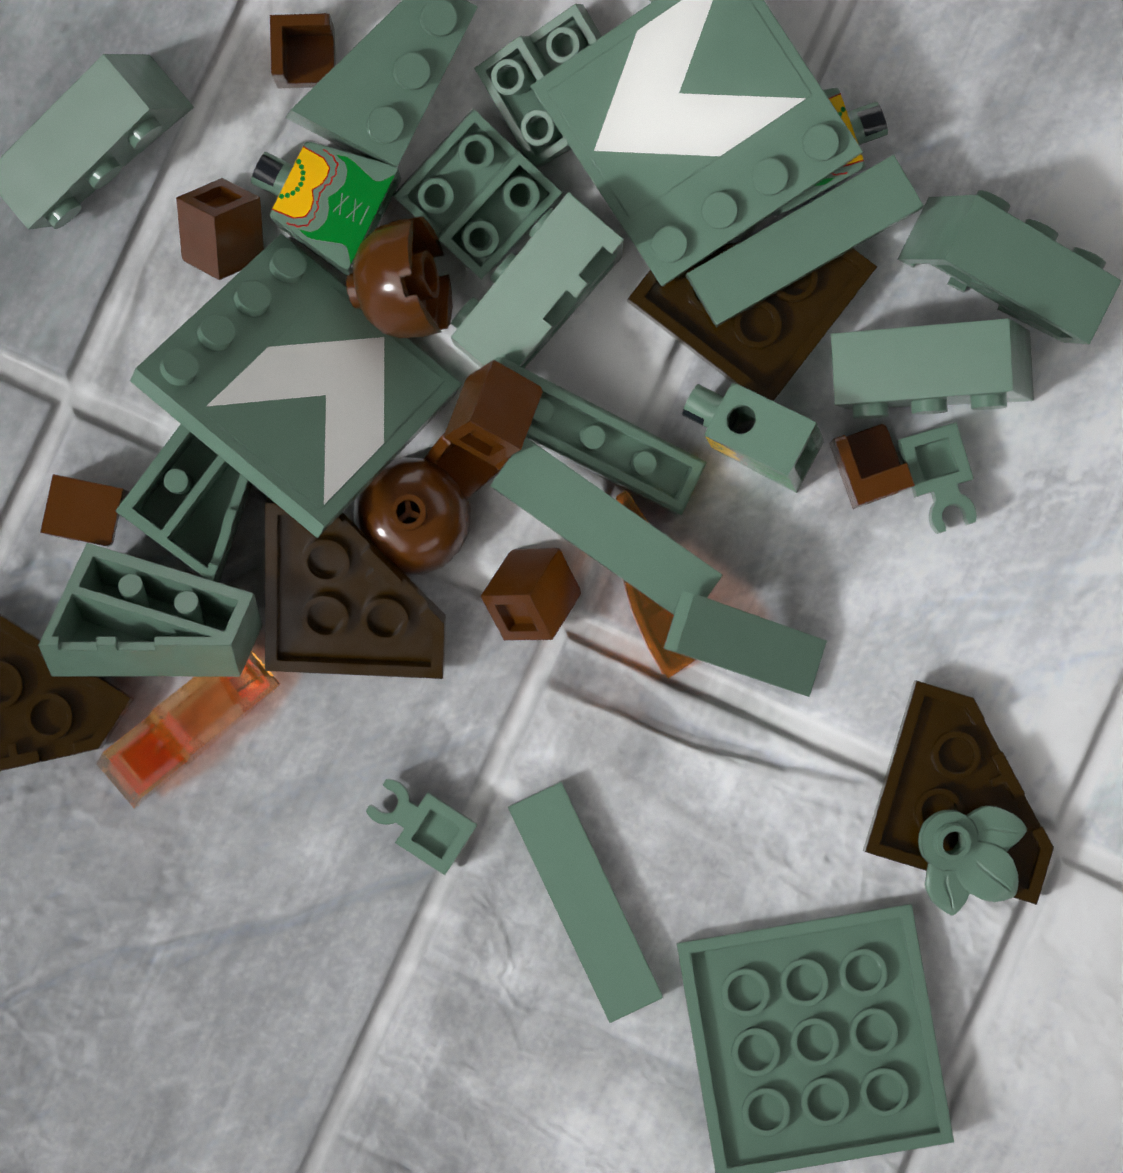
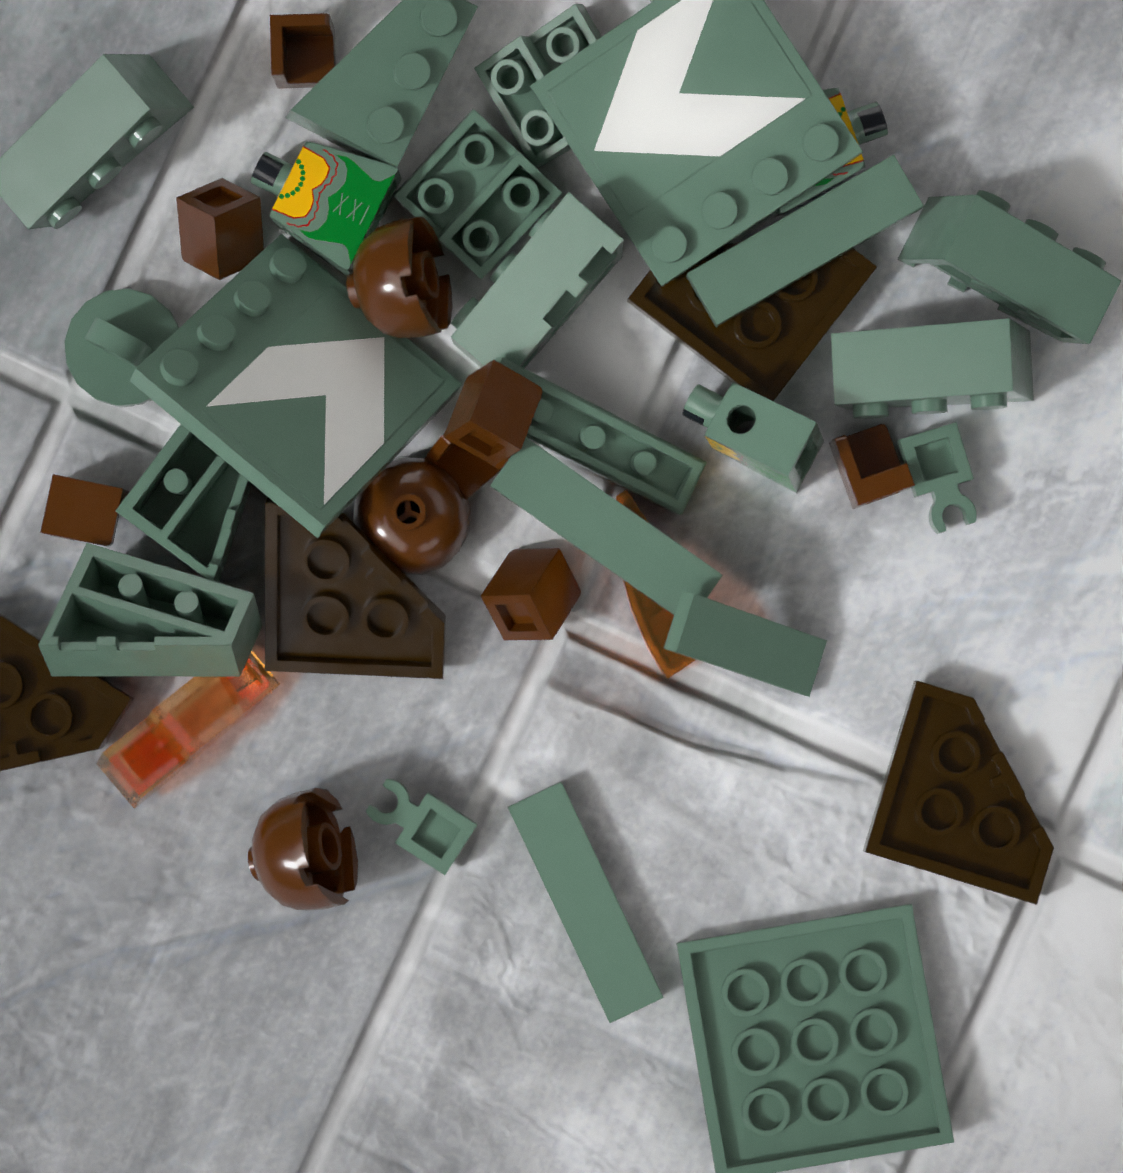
(113, 338): none -> sand green tile
(303, 853): none -> reddish brown cylinder
(978, 860): sand green plate -> none

